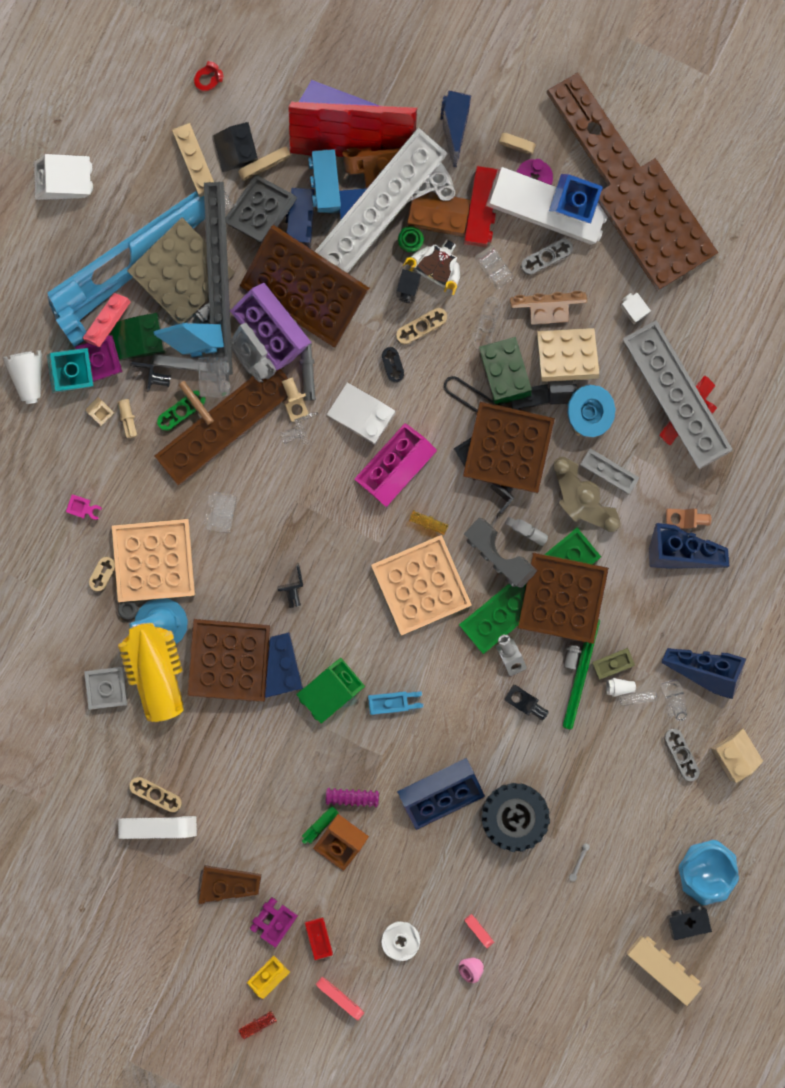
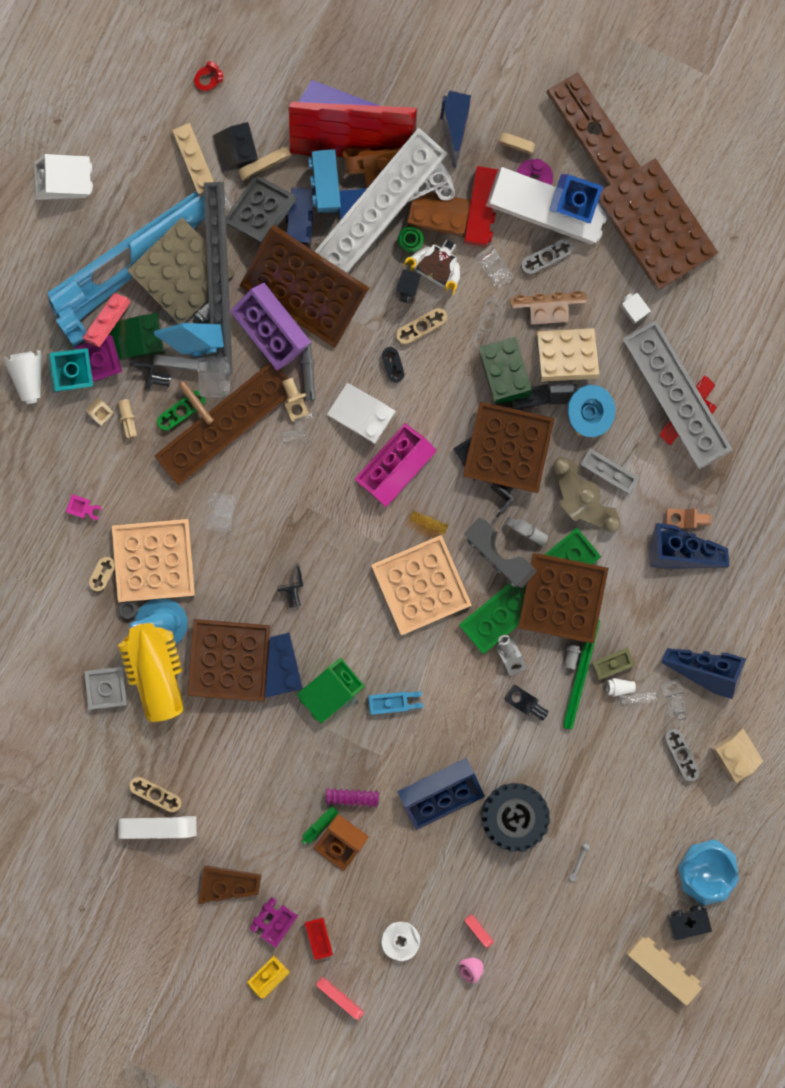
(252, 353): light grey plate -> none
(257, 1025): clear red axle -> none
(469, 386): black piece -> none

